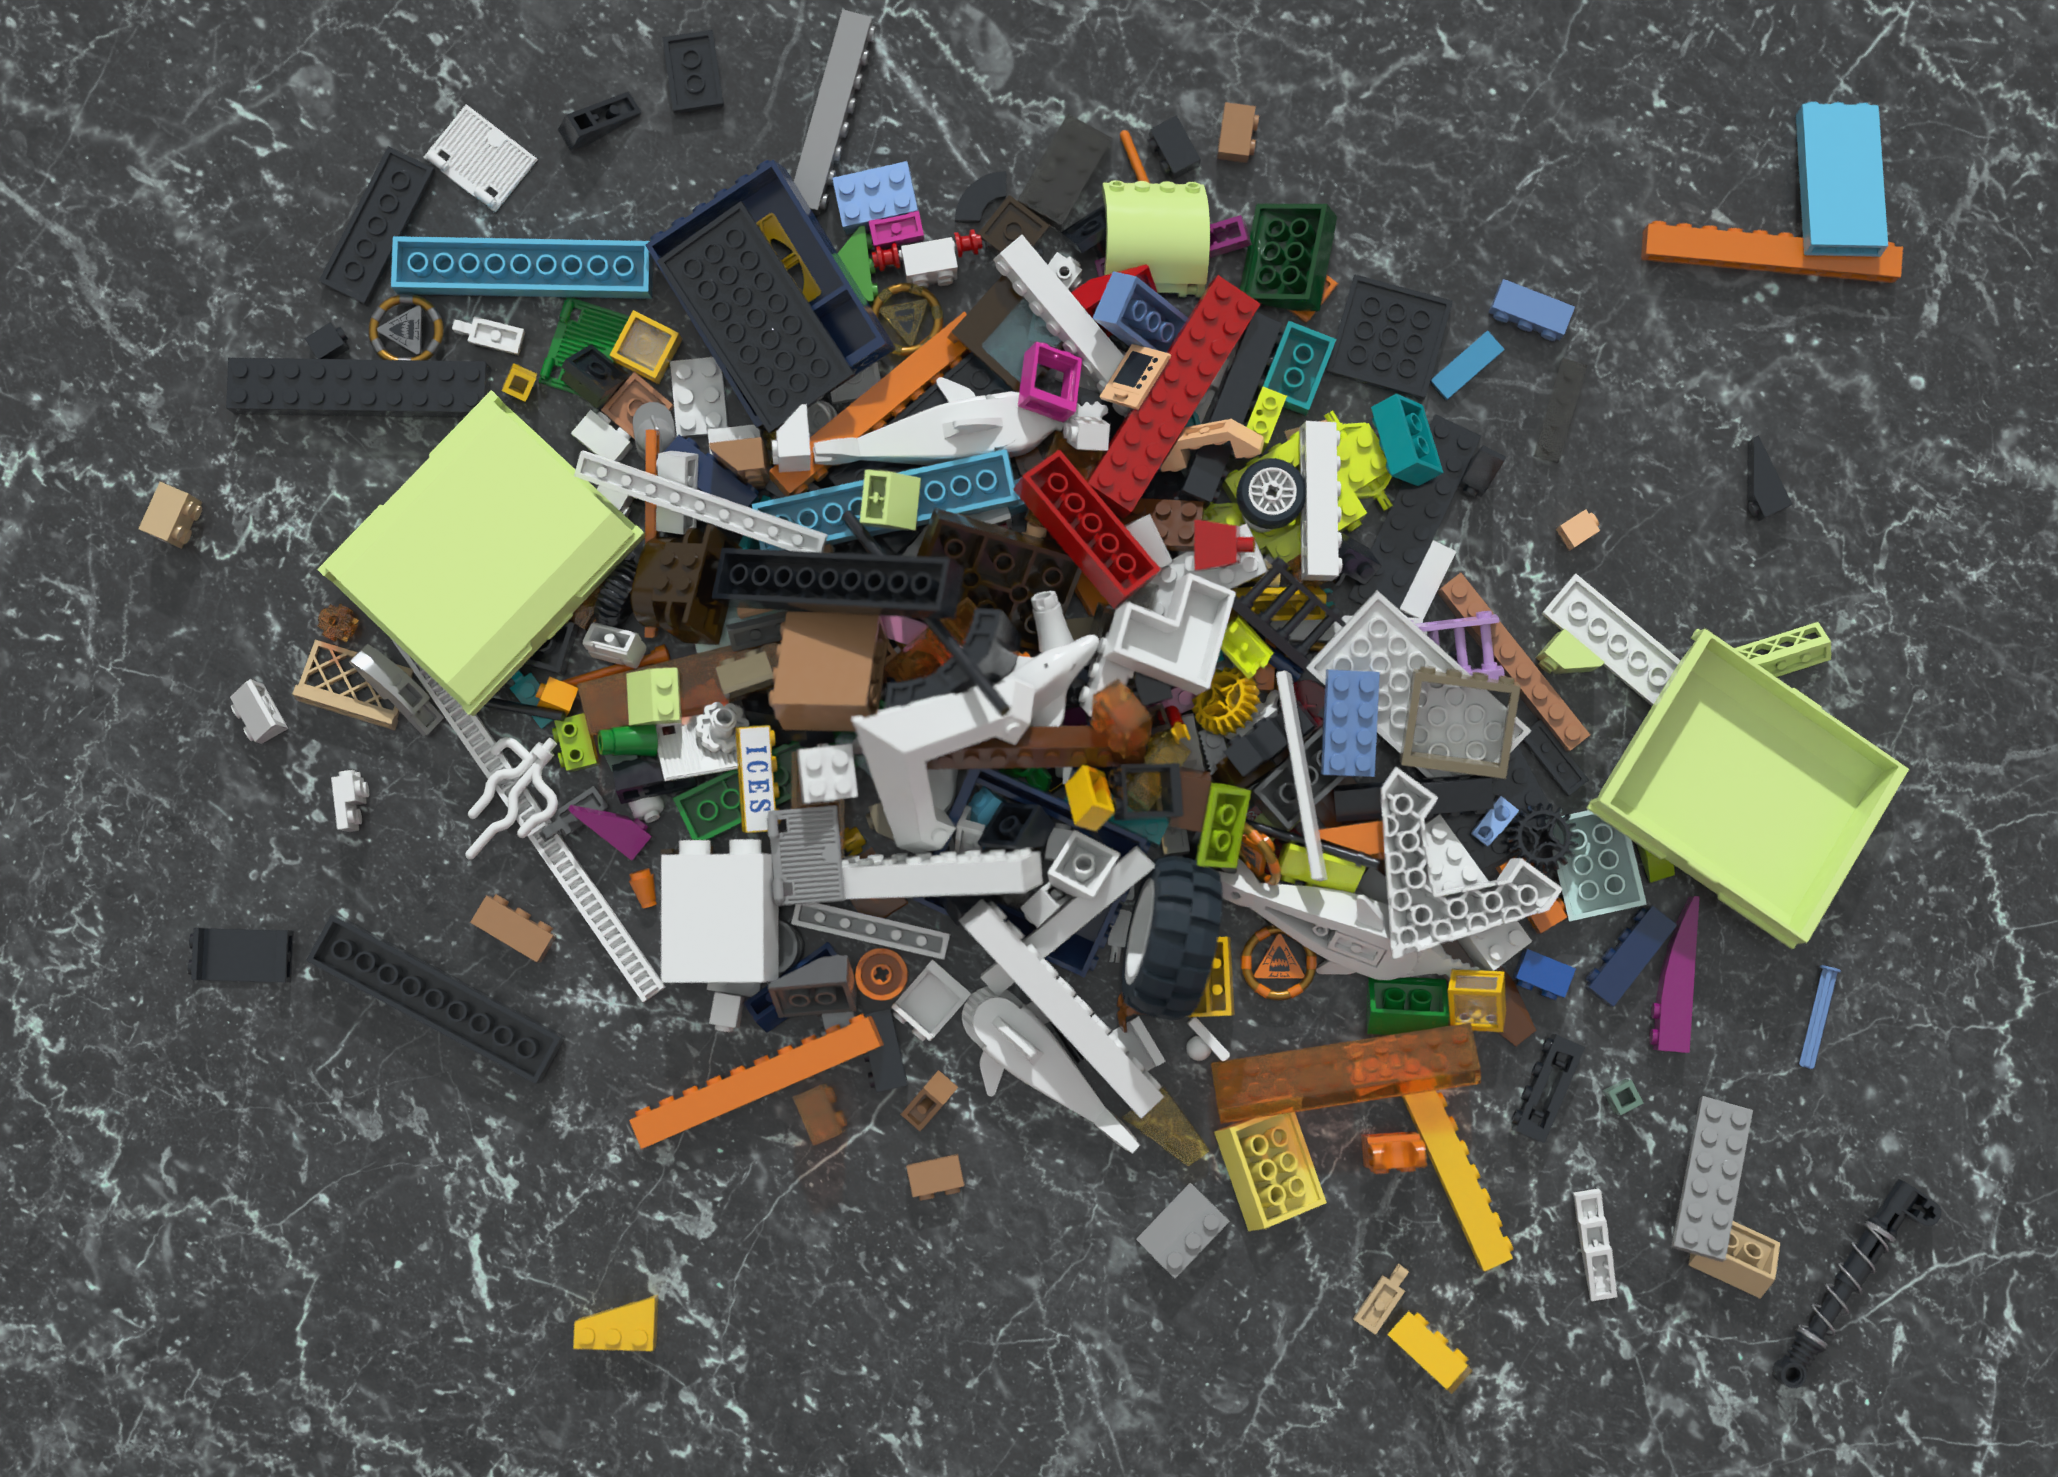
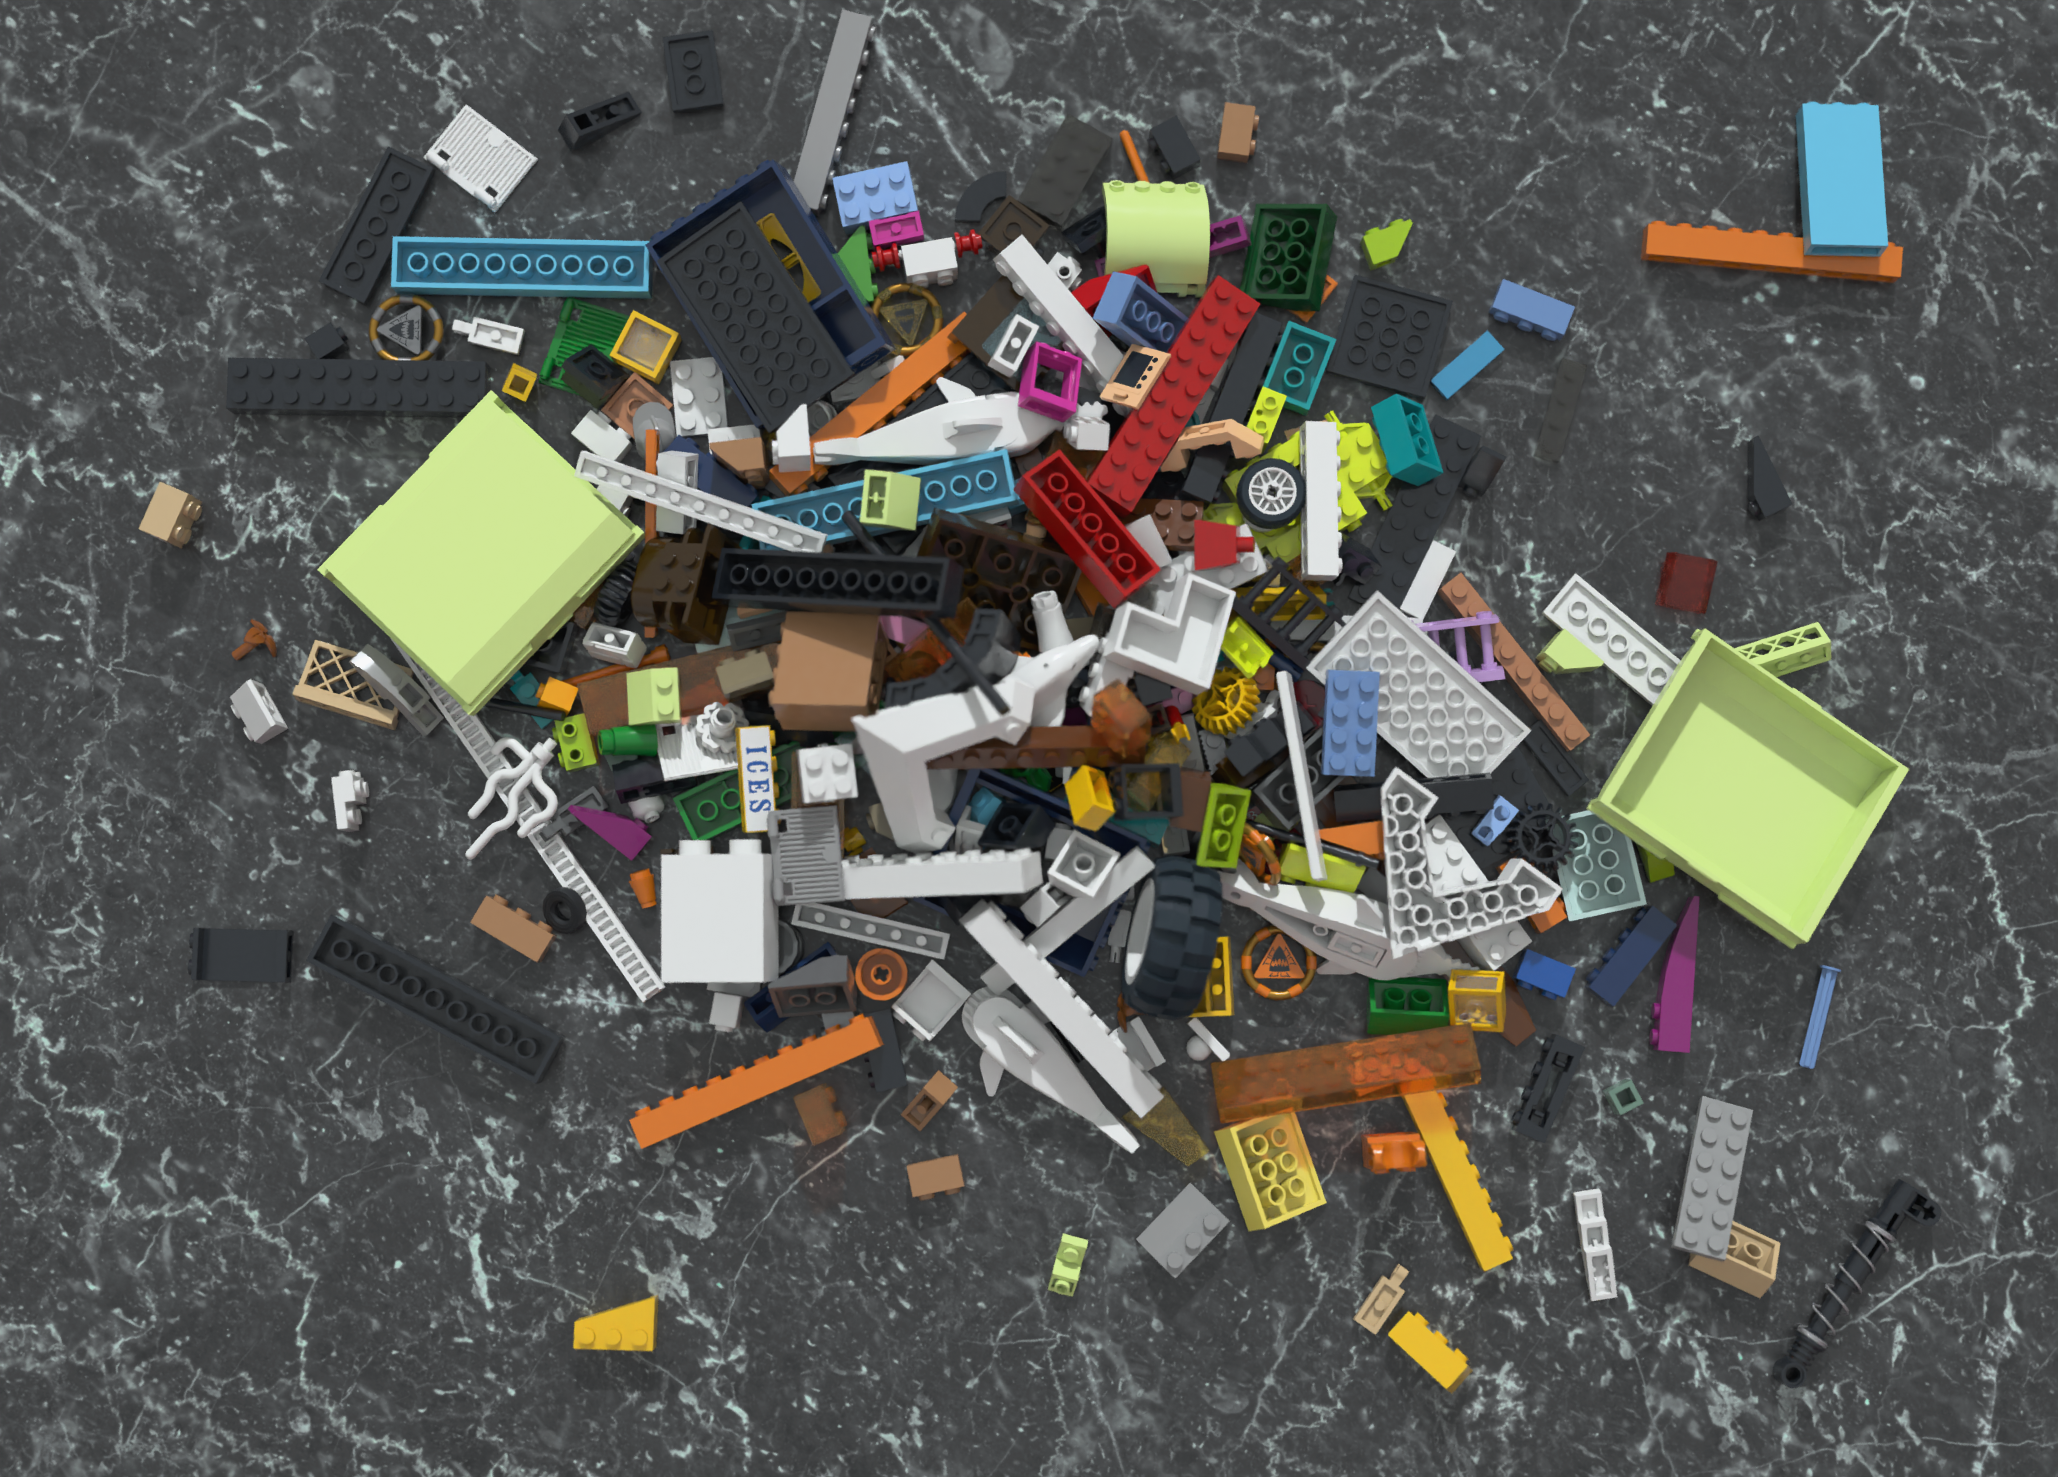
(254, 637): none -> dark orange plant
(344, 629): clear orange brick -> none
(575, 904): none -> black tyre
(886, 367): none -> white tile
(1013, 345): none -> white brick
(1067, 1265): none -> yellowish green slope
(1384, 245): none -> lime slope
(1456, 764): dark tan window -> none
(1578, 529): light nougat brick -> none
(1685, 582): none -> clear red slope

